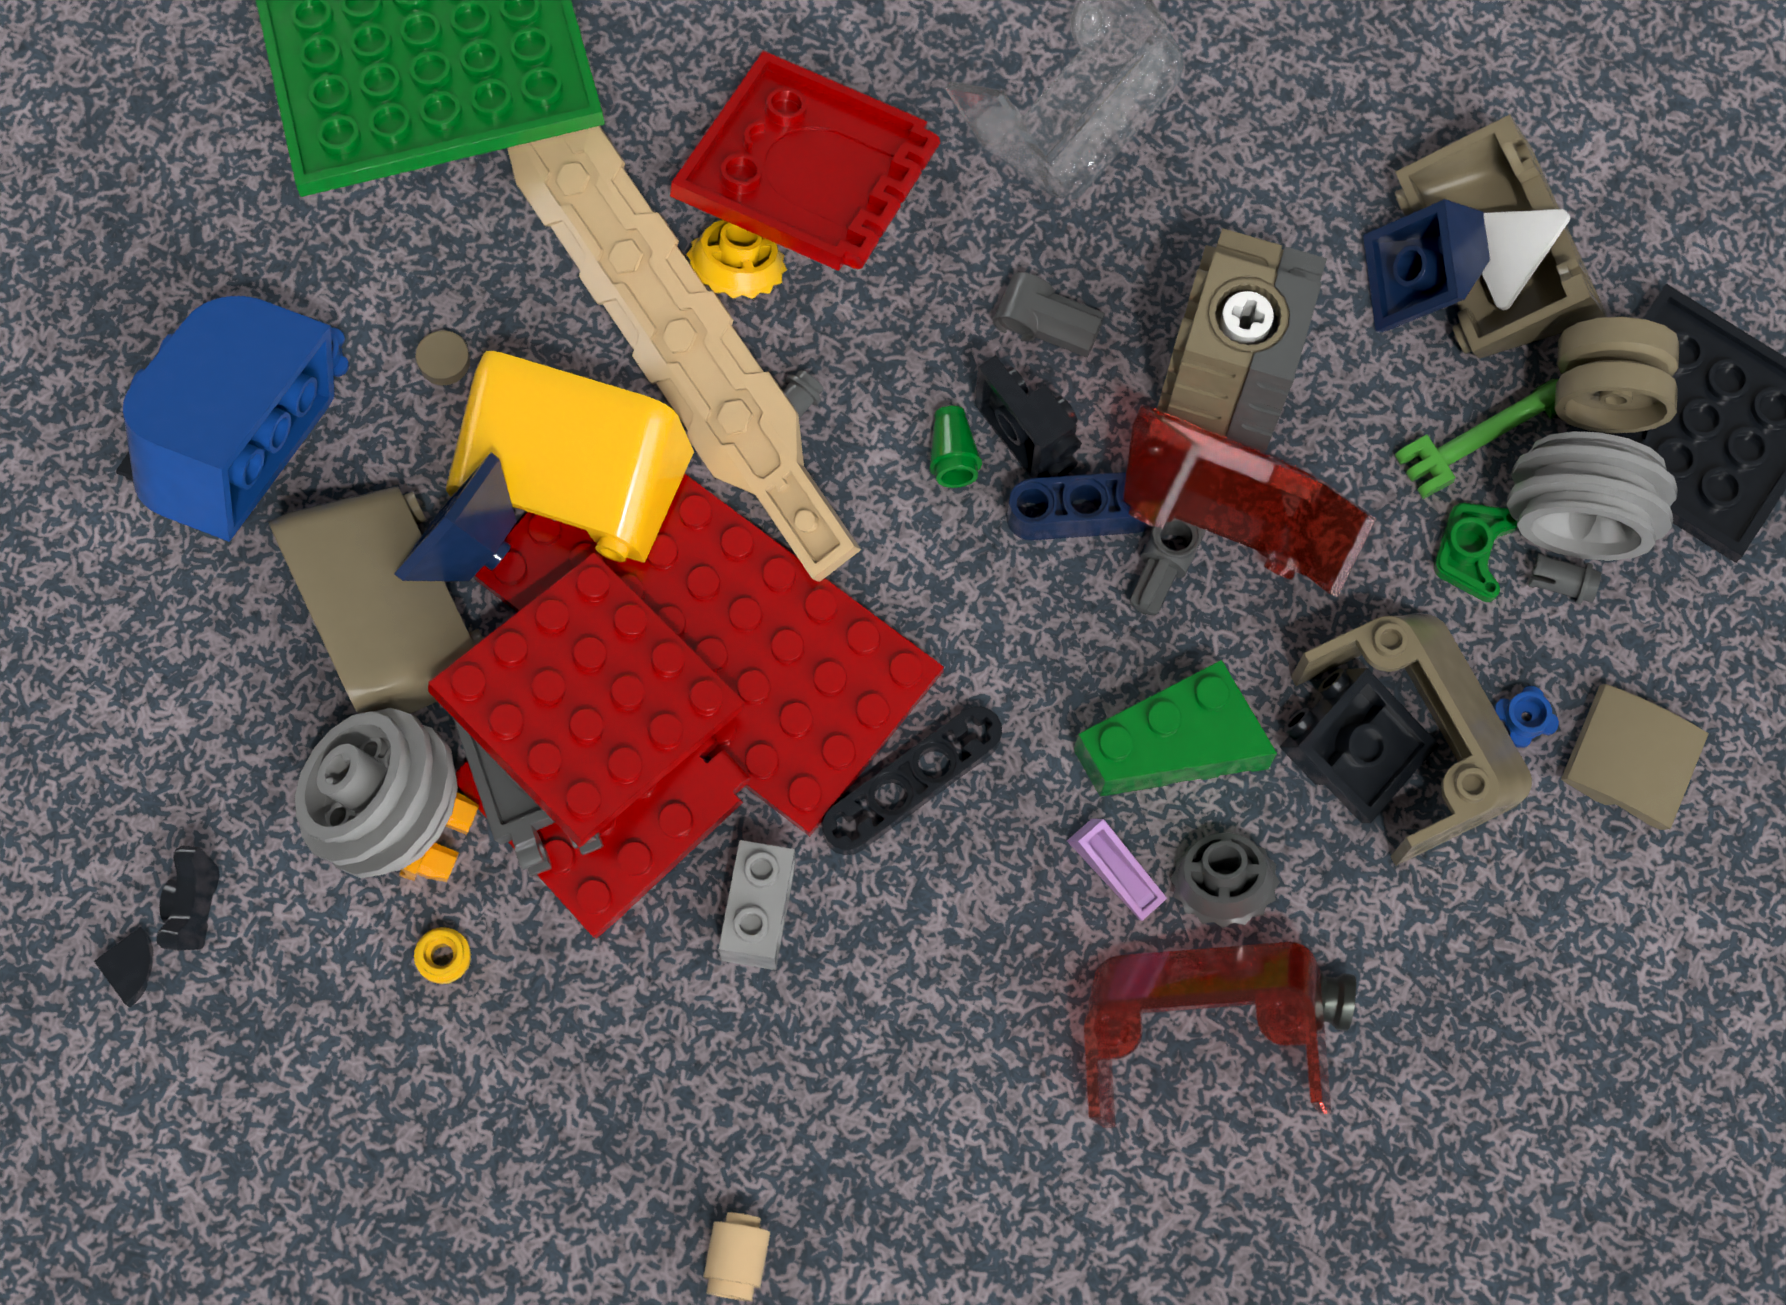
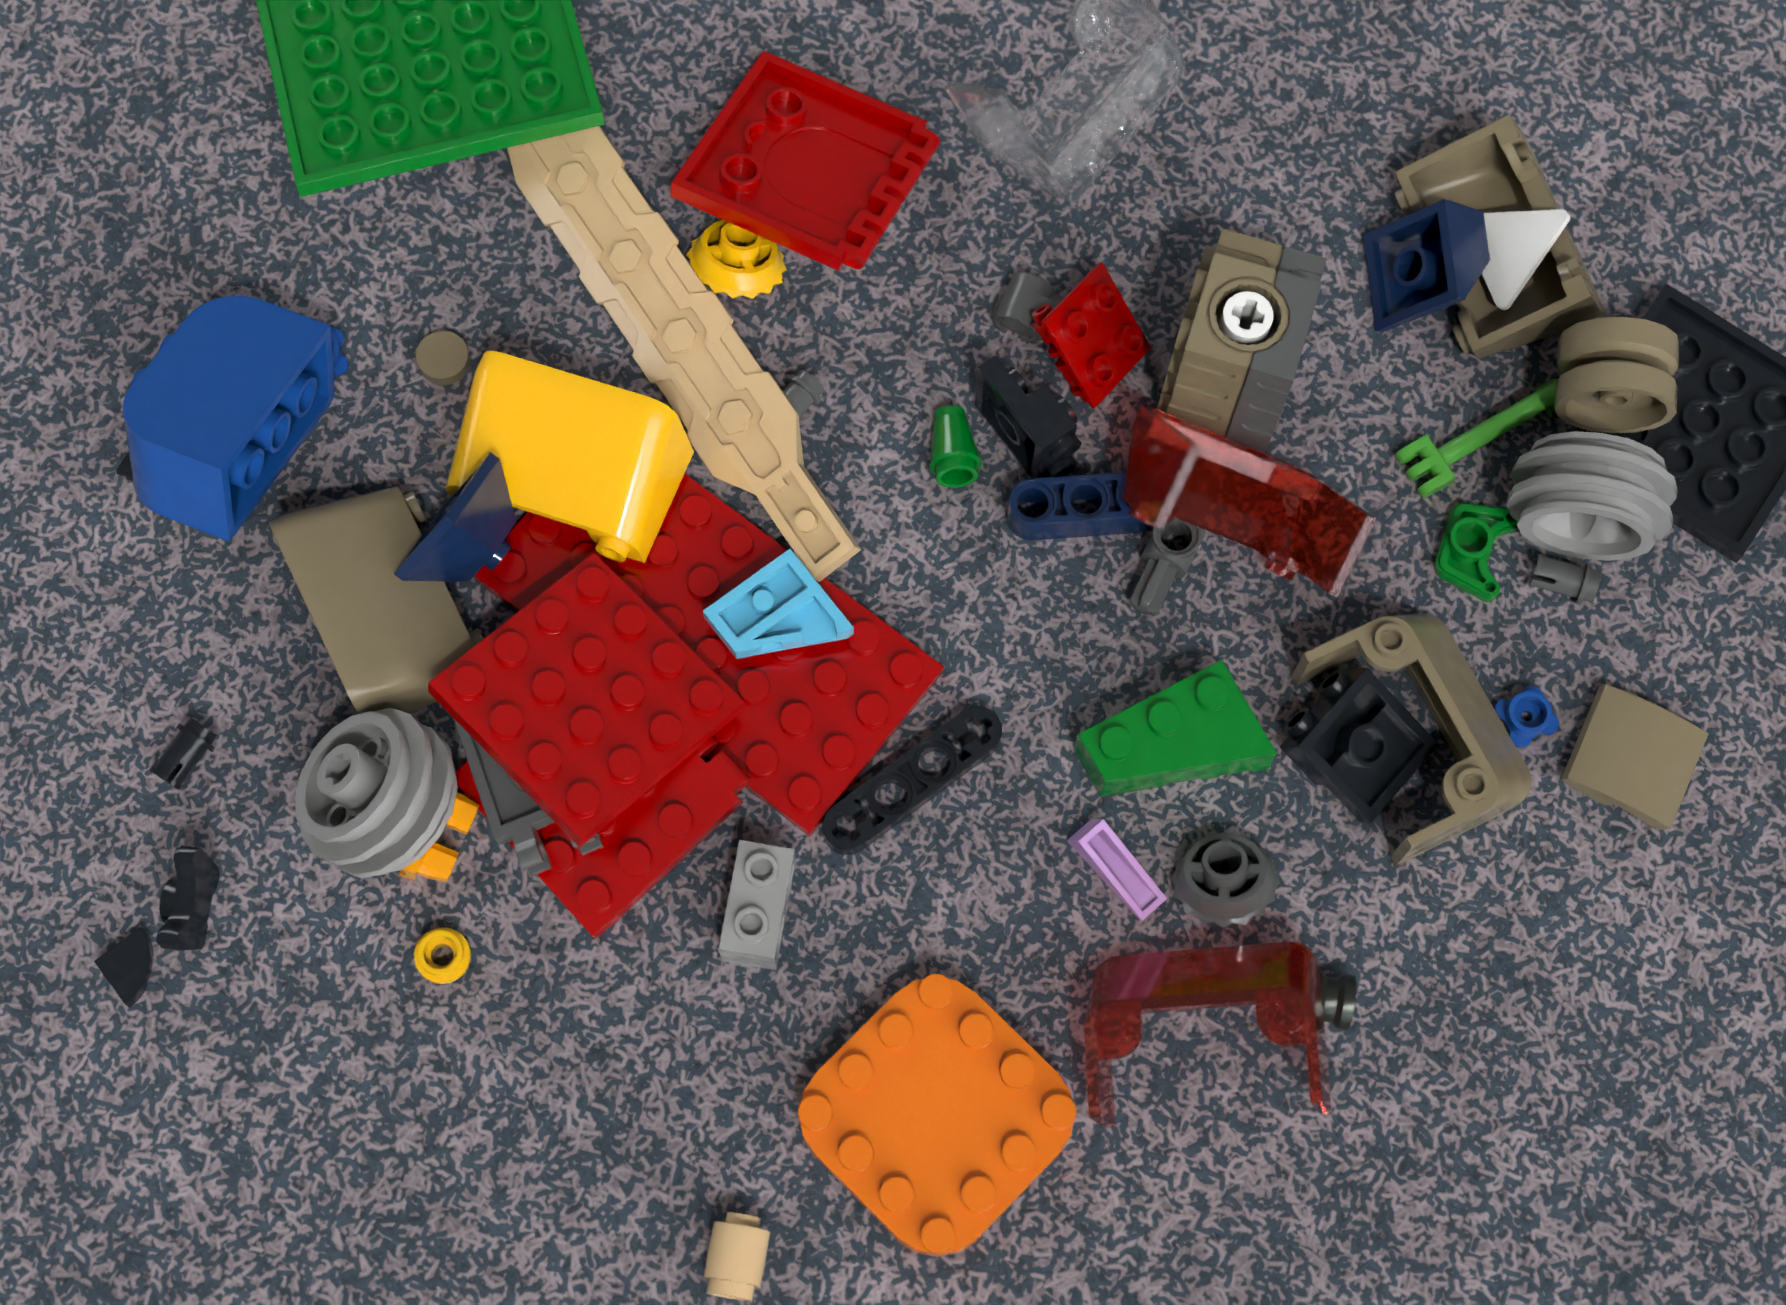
(184, 753): none -> black pin
(777, 611): none -> medium azure wing
(936, 1115): none -> orange plate
(1092, 336): none -> red hinge

